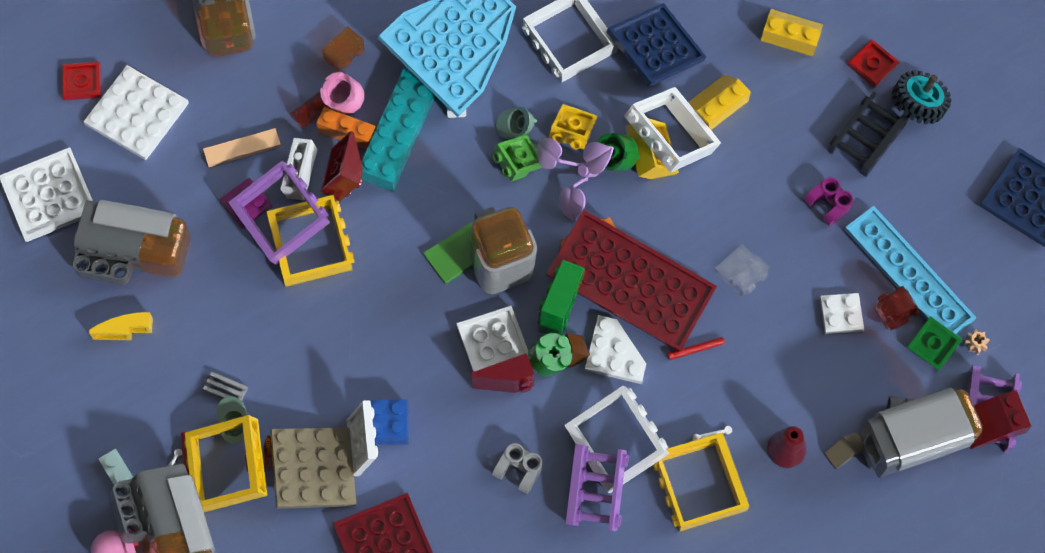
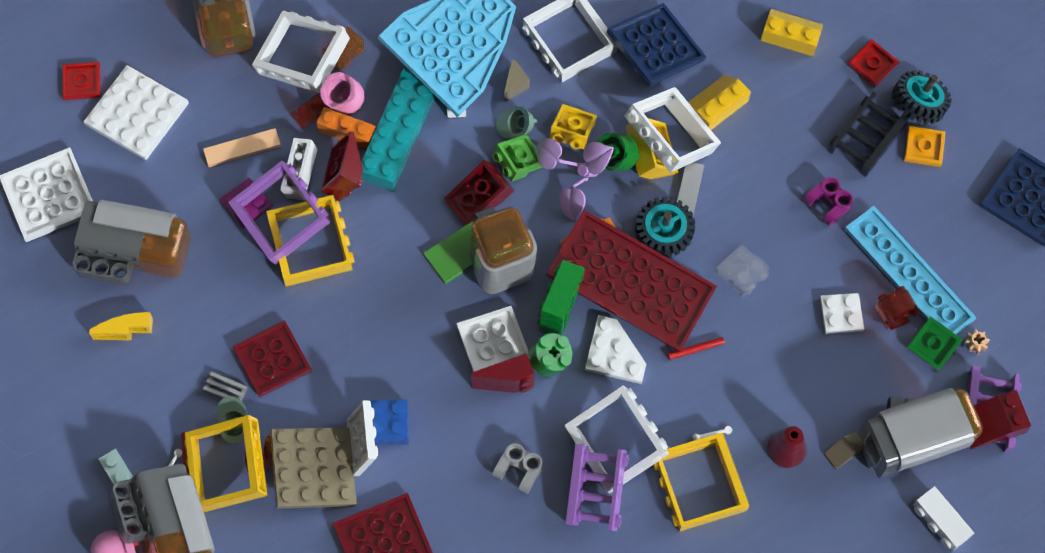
(272, 358): none -> dark red plate
(292, 77): none -> white window
(478, 191): none -> dark red slope
(516, 82): none -> dark tan slope
(579, 349): reddish brown tile -> none
(665, 226): none -> wheel
(690, 185): none -> light grey tile
(924, 146): none -> light orange tile
(942, 519): none -> white brick

